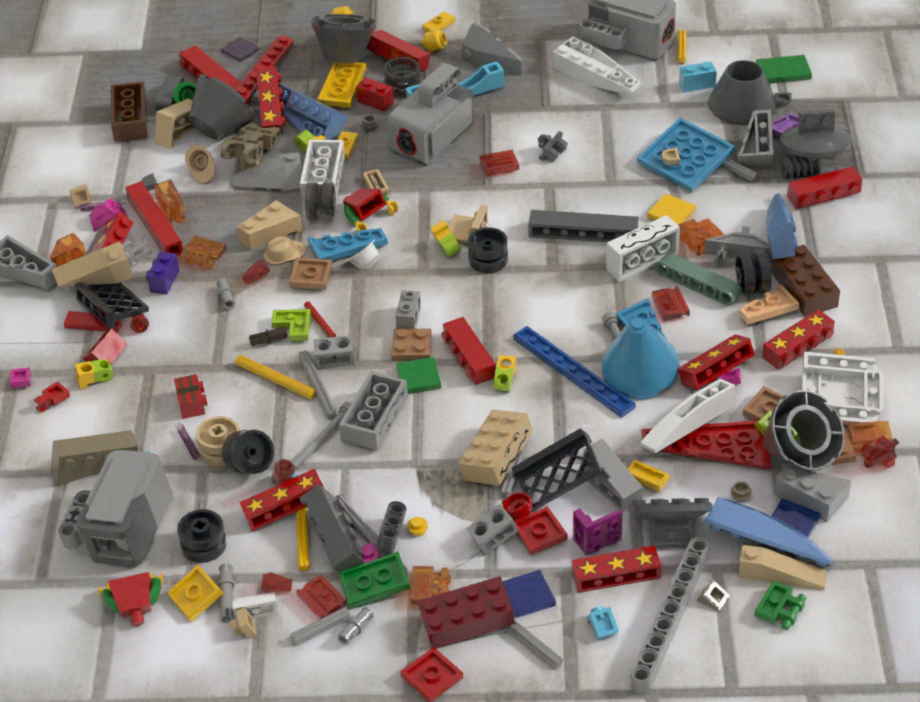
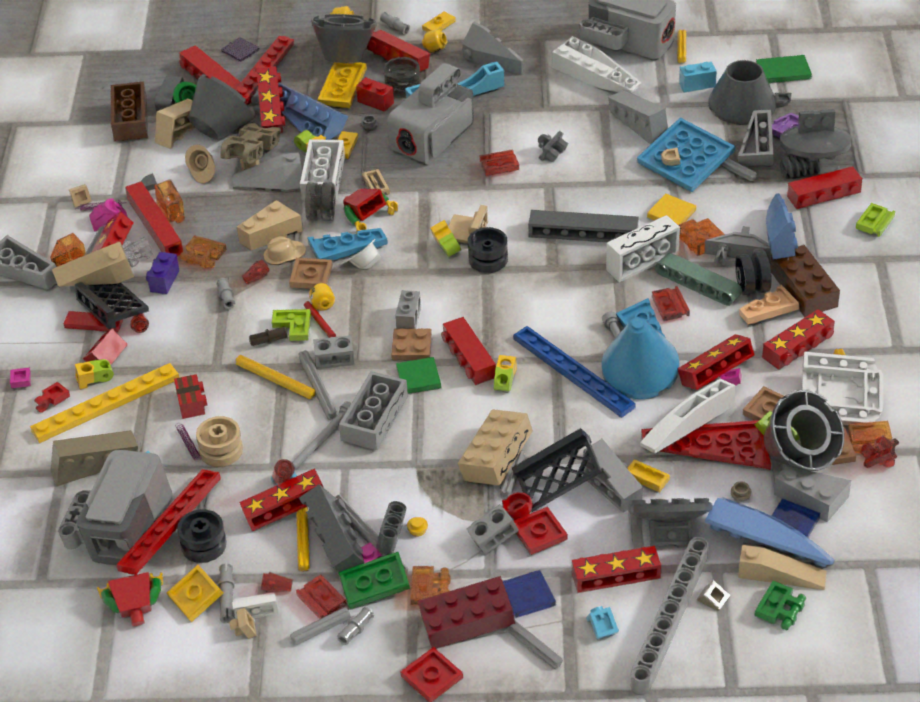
(104, 403): none -> yellow plate
(168, 522): none -> red plate
(248, 451): black wheel -> none
(321, 297): none -> yellow head
(394, 23): none -> light grey pin
(596, 534): magenta bracket -> none
(639, 114): none -> light grey wedge
(875, 219): none -> lime plate

